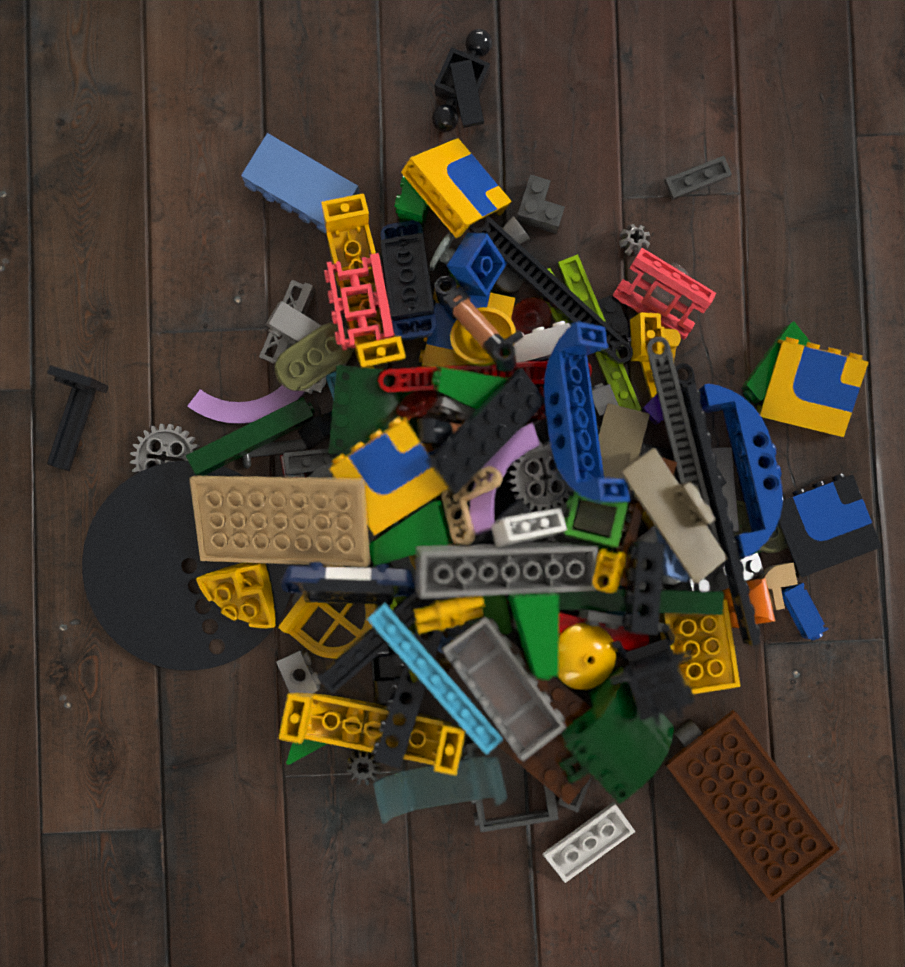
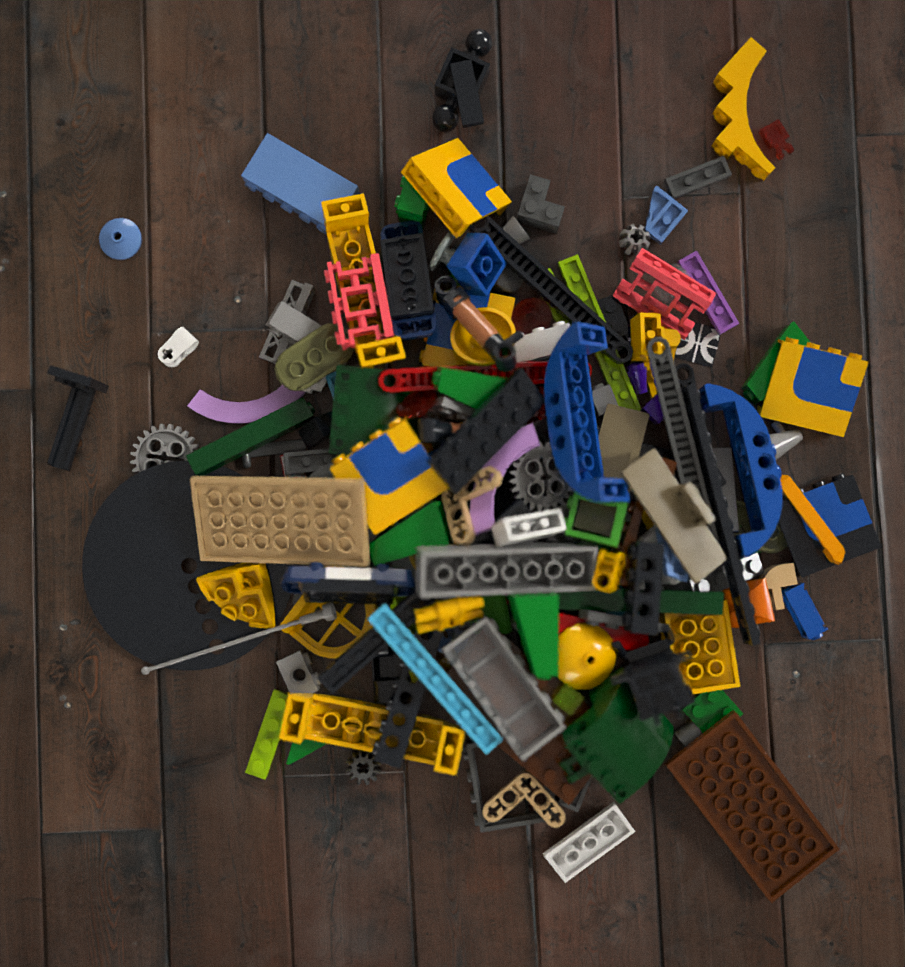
(126, 245): none -> medium blue dish
(179, 345): none -> white piece
(268, 736): none -> lime plate
(328, 612): none -> light grey piece
(427, 788): clear light blue windscreen -> none
(521, 793): none -> tan beam
(568, 699): none -> clear neon green plate
(638, 377): none -> dark purple cone
(663, 215): none -> medium blue wing
(699, 345): none -> sticker
(710, 708): none -> green plate
(719, 310): none -> medium lavender plate
(732, 112): none -> yellow arch
(775, 136): none -> clear red plate
(784, 439): none -> light grey piece
(833, 549): none -> light orange piece

